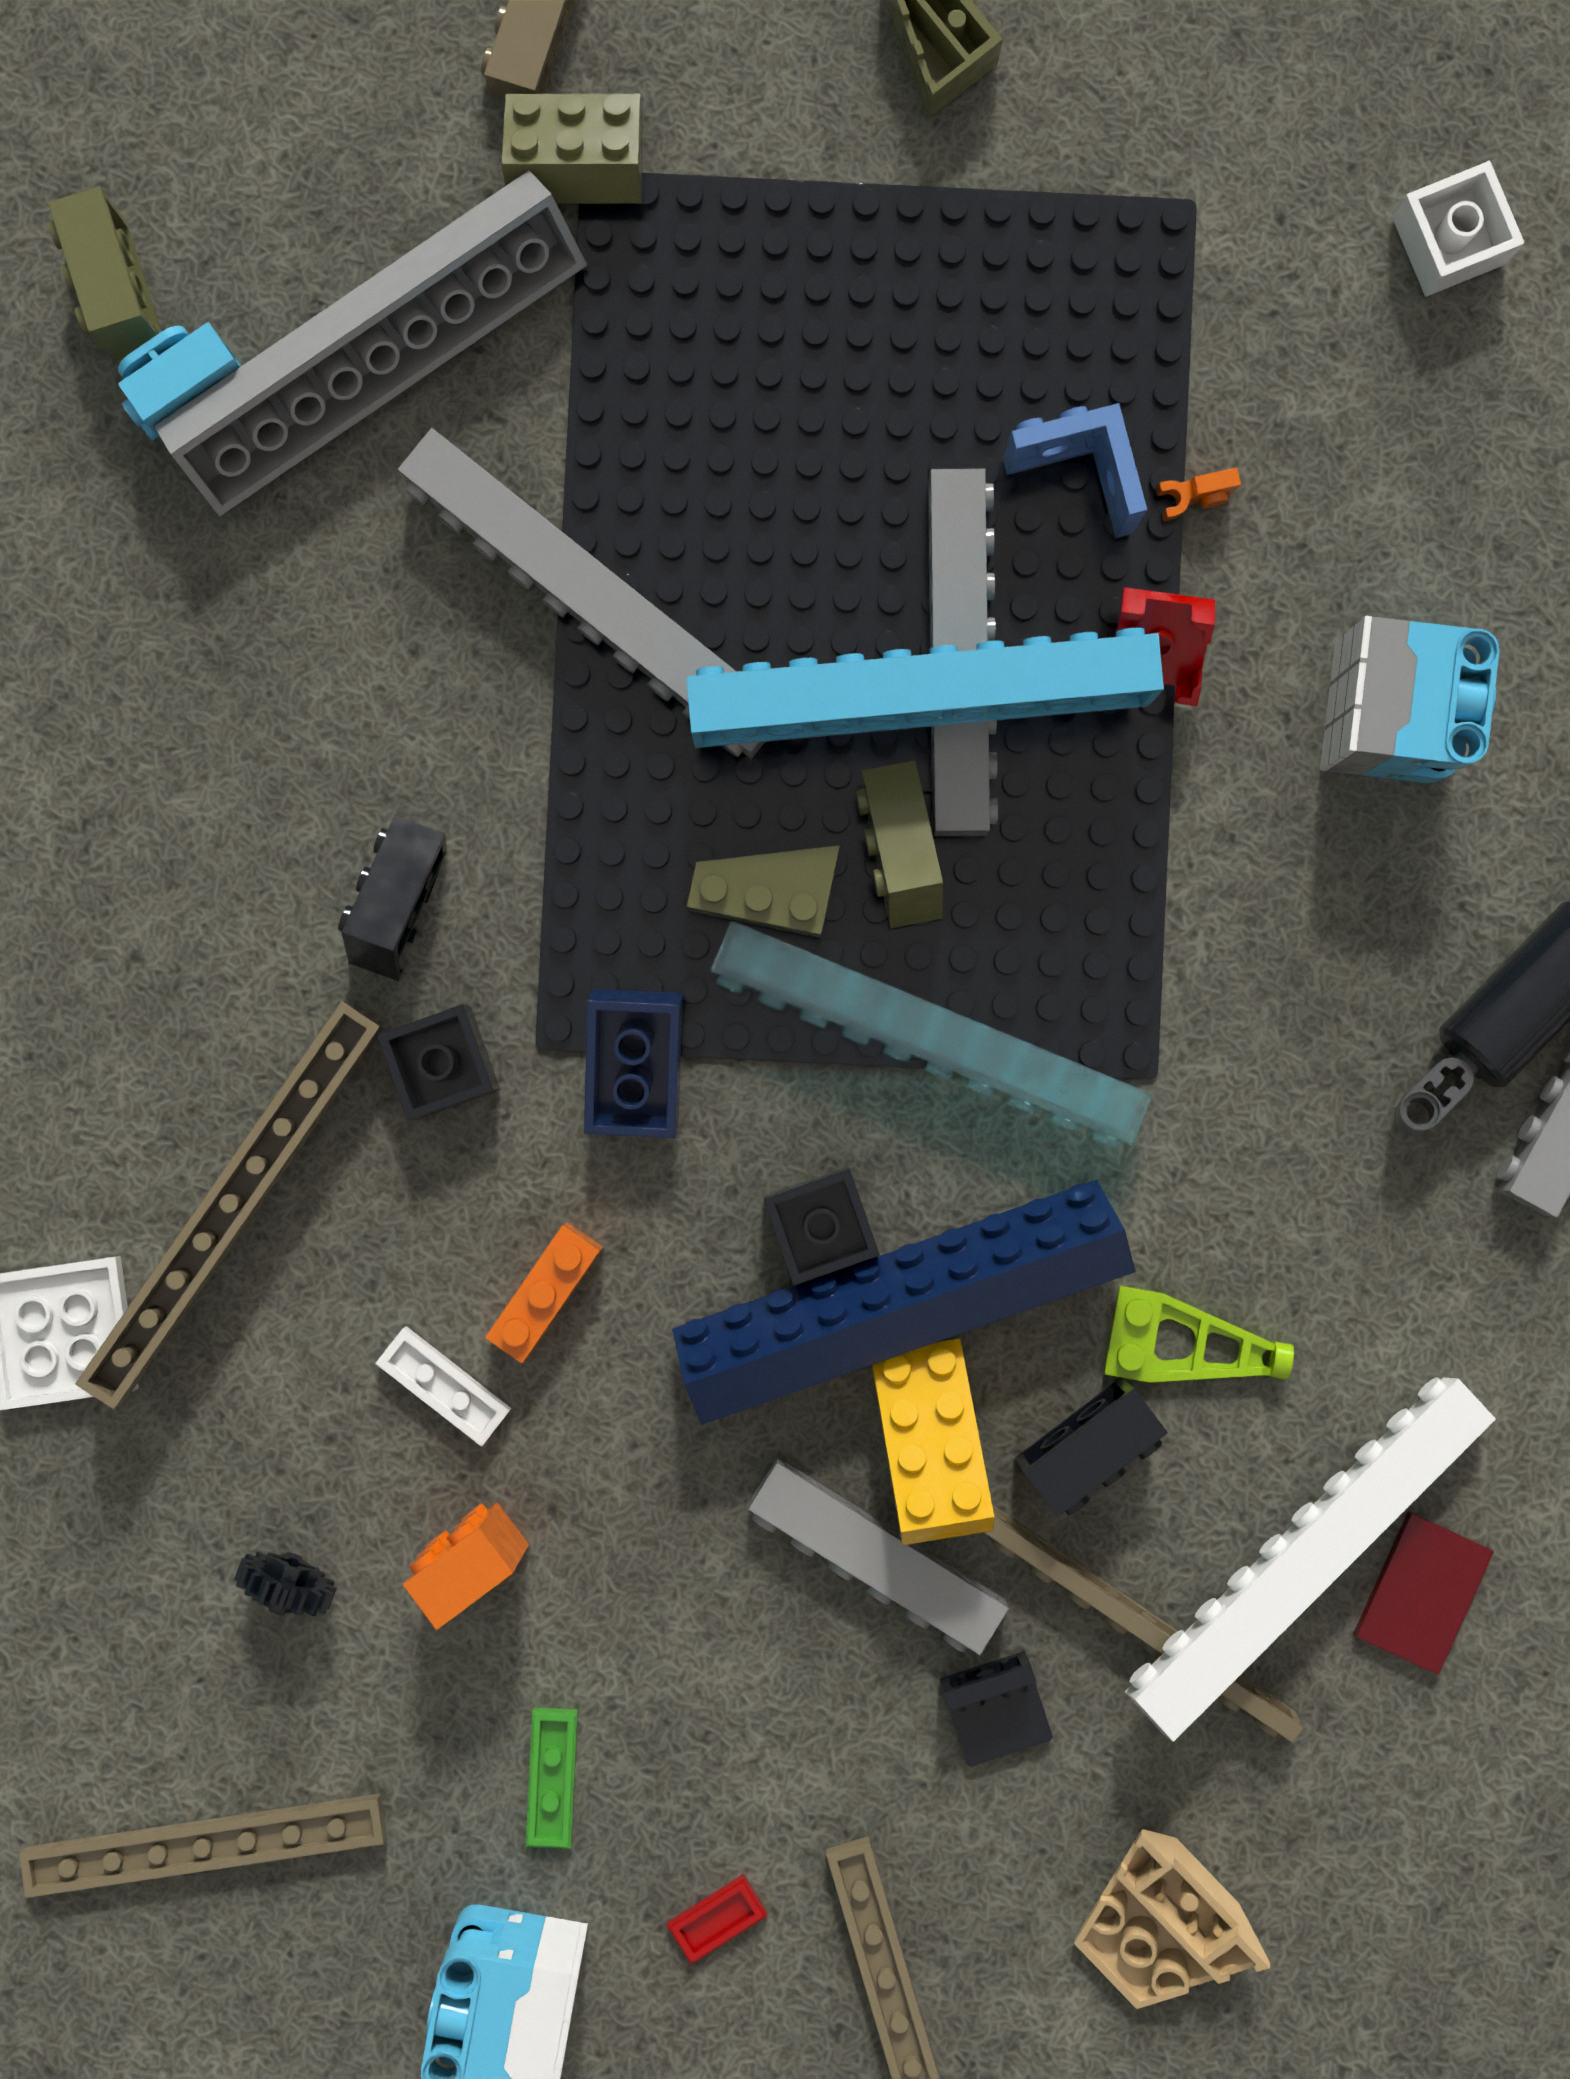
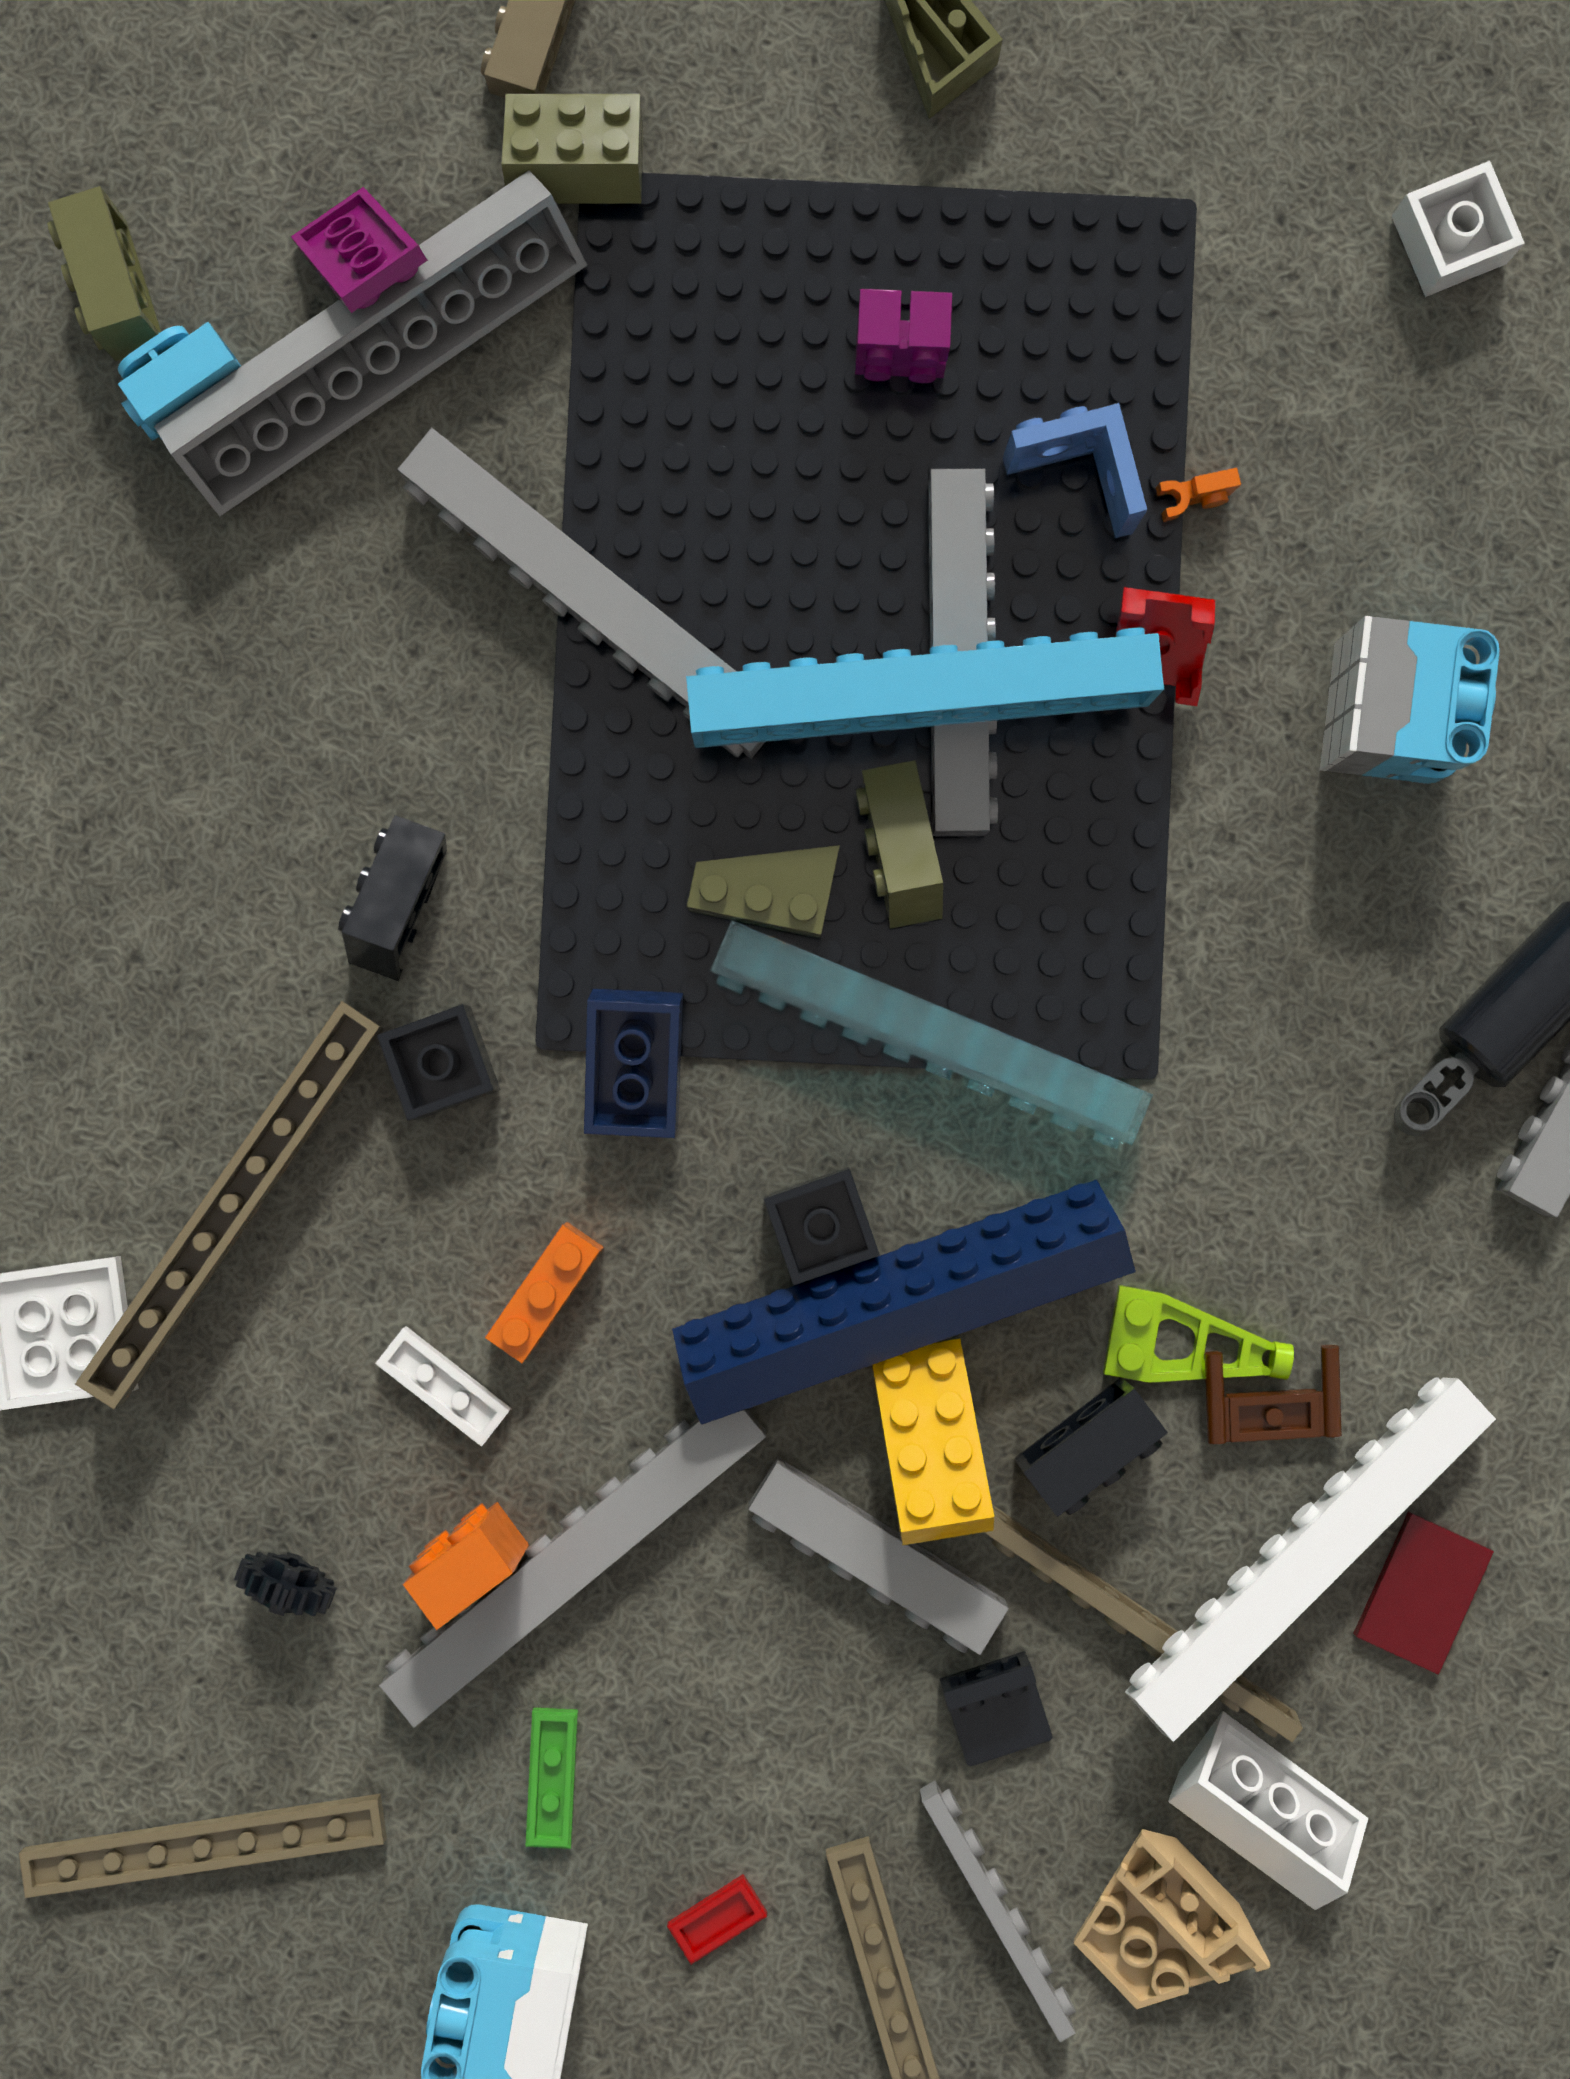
(359, 250): none -> magenta plate
(568, 1561): none -> light grey brick
(898, 346): none -> magenta piece
(1008, 1924): none -> light grey plate
(1270, 1812): none -> white slope
(1273, 1413): none -> reddish brown plate

